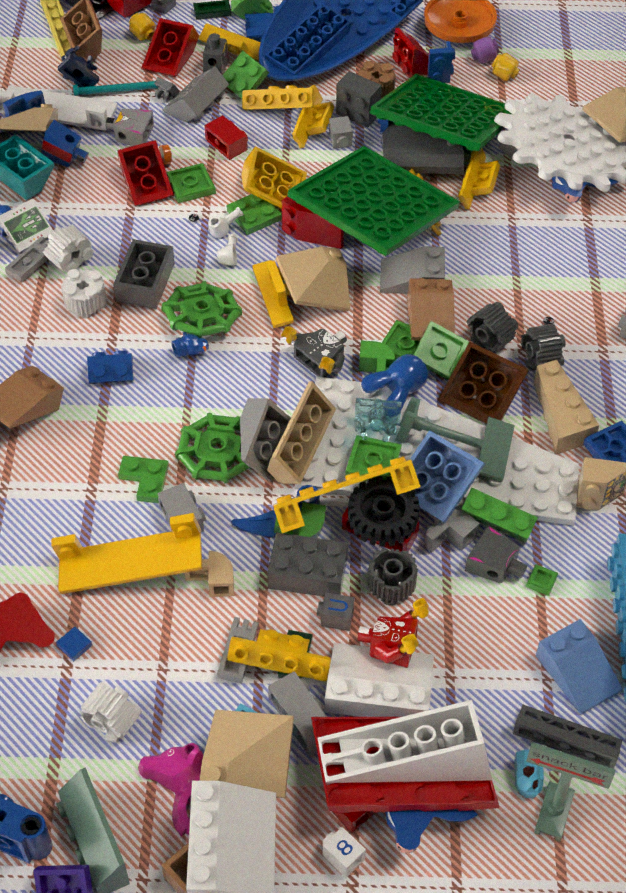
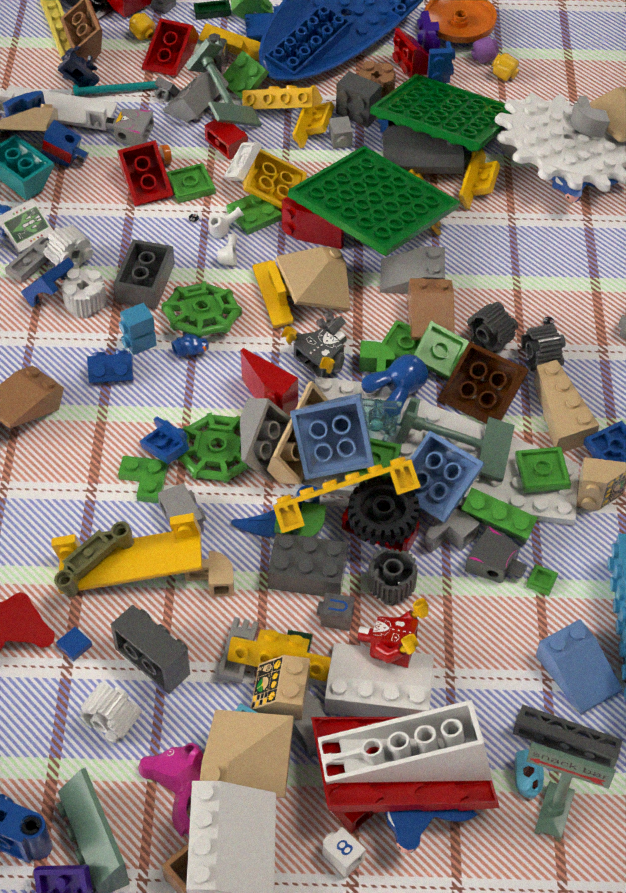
(46, 282): none -> blue piece
(91, 554): none -> olive plate
(137, 329): none -> dark azure piece
(151, 648): none -> dark grey brick
(166, 441): none -> blue bracket
(227, 111): none -> sand green piece
(242, 161): none -> white tile
(269, 381): none -> red slope
(282, 686): none -> tan slope
(332, 324): none -> flat silver tile
(333, 436): none -> medium blue slope
(427, 32): none -> dark purple slope
(542, 469): none -> bright green tile
(589, 120): none -> light grey brick

